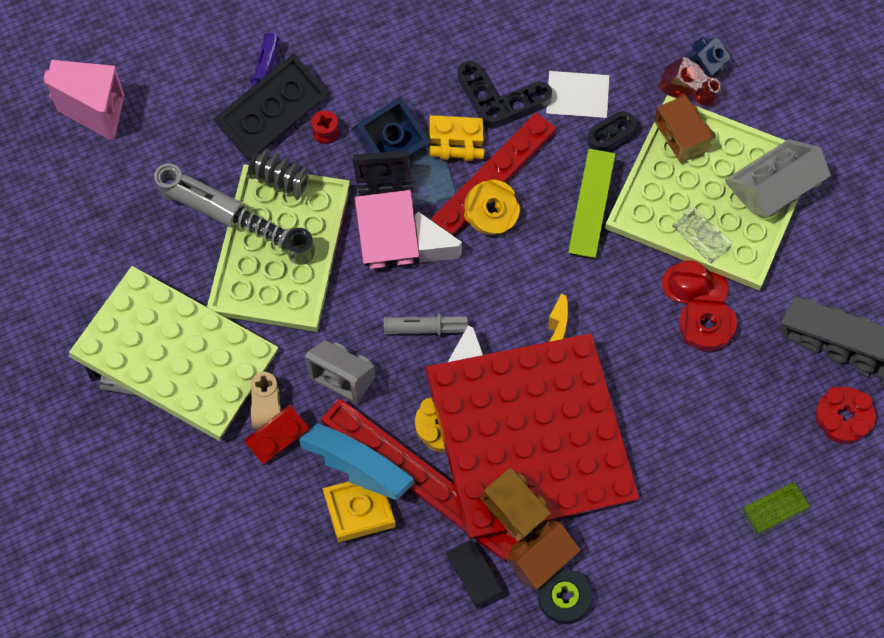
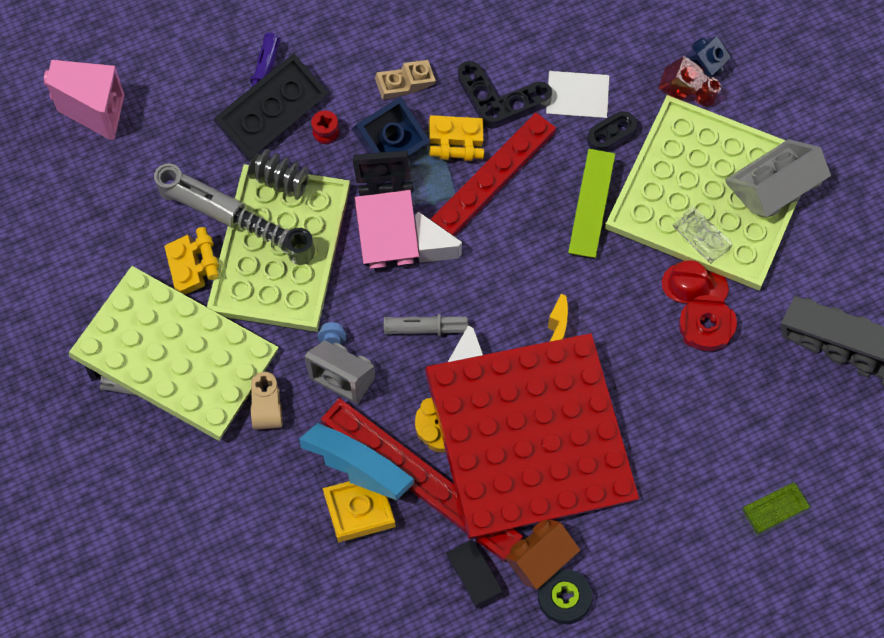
(184, 261): none -> yellow plate
(276, 434): red plate -> none
(332, 333): none -> medium blue plate
(409, 79): none -> tan slope
(505, 202): yellow plate -> none
(515, 504): pearl gold piece -> none
(683, 128): dark orange brick -> none
(832, 423): red plate -> none

